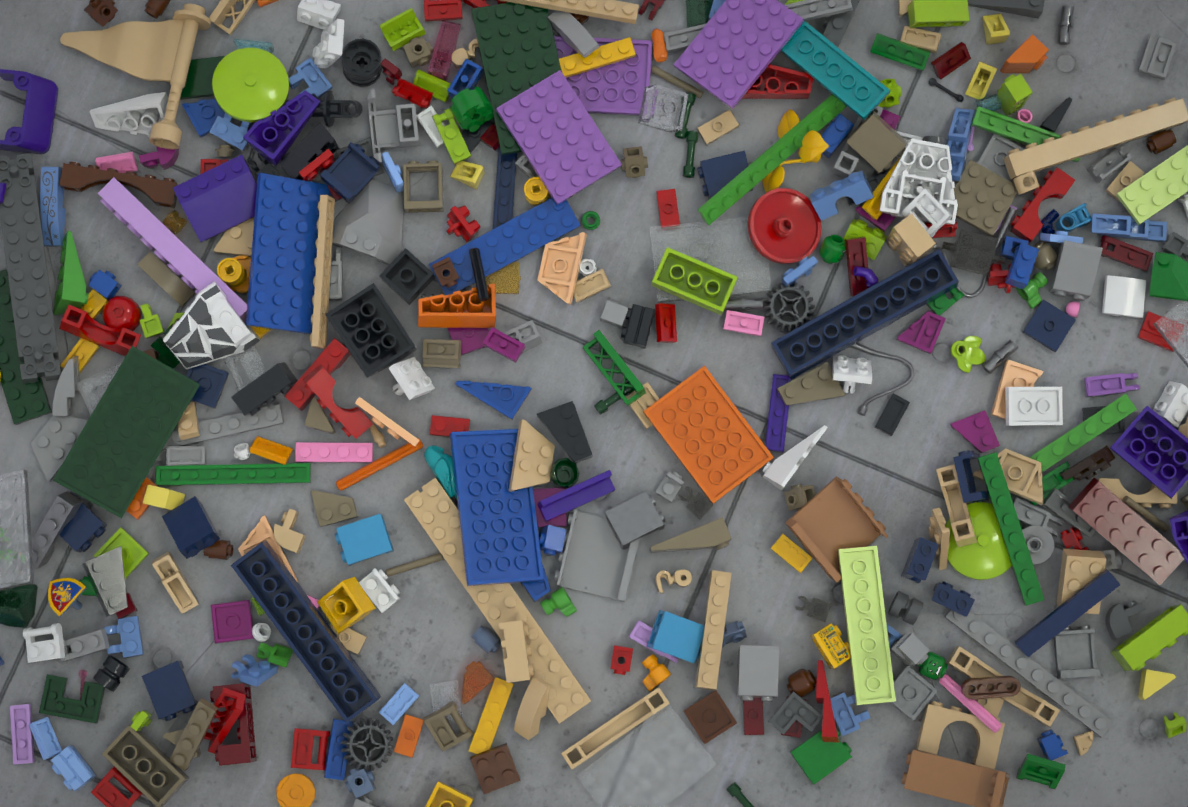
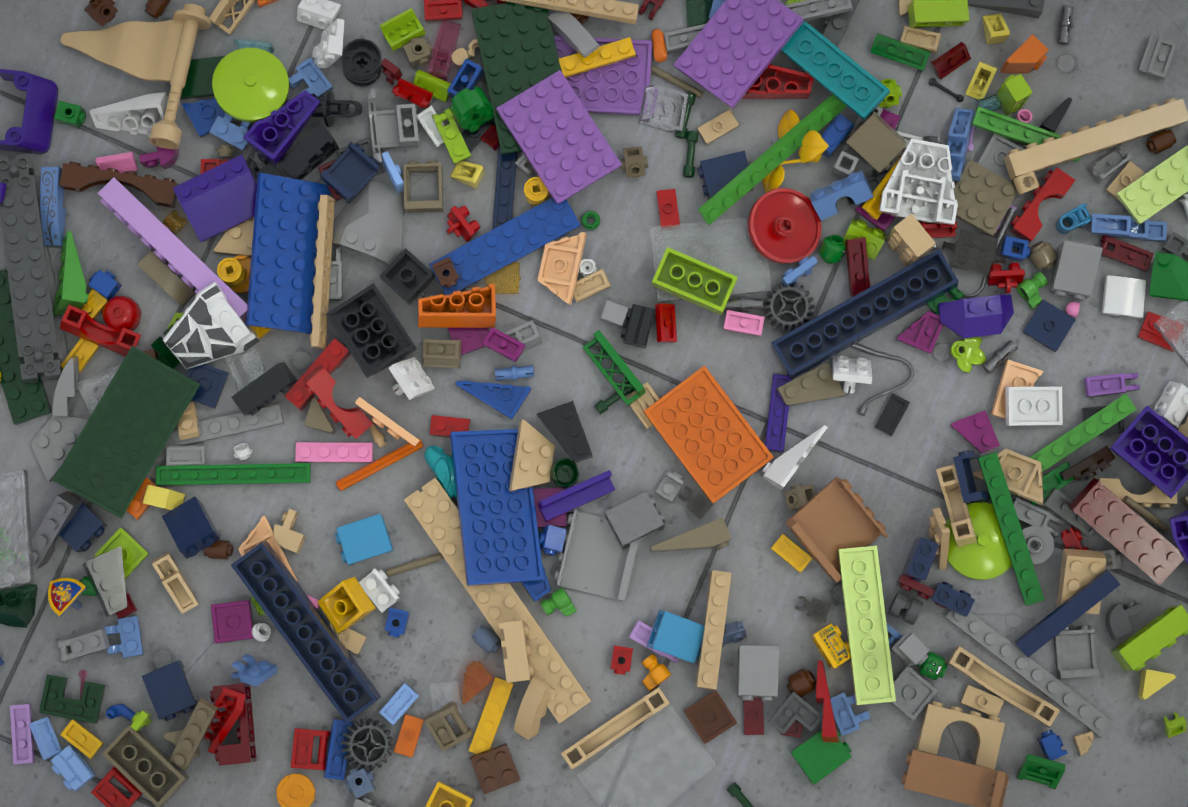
(46, 649): white plate -> none
(70, 114): none -> green brick
(82, 738): none -> yellow plate
(111, 673): black wheel -> none
(119, 710): none -> blue arm
(151, 323): lime plate -> none
(271, 450): light orange plate -> none
(277, 655): bright green plate -> none
(322, 161): red plate -> none
(333, 508): dark tan wing -> none
(402, 616): none -> blue brick
(479, 274): black axle -> none
(514, 372): none -> medium blue pin
(680, 577): tan leg -> none
(868, 273): dark purple arm -> none
(923, 591): none -> dark red plate
(931, 209): white plate -> none
(976, 708): bright pink axle -> none
(977, 315): none -> dark purple wedge
(998, 687): reddish brown plate -> none
(1021, 266): blue brick -> none
(1048, 221): clear blue arm -> none
(1059, 237): light blue plate -> none

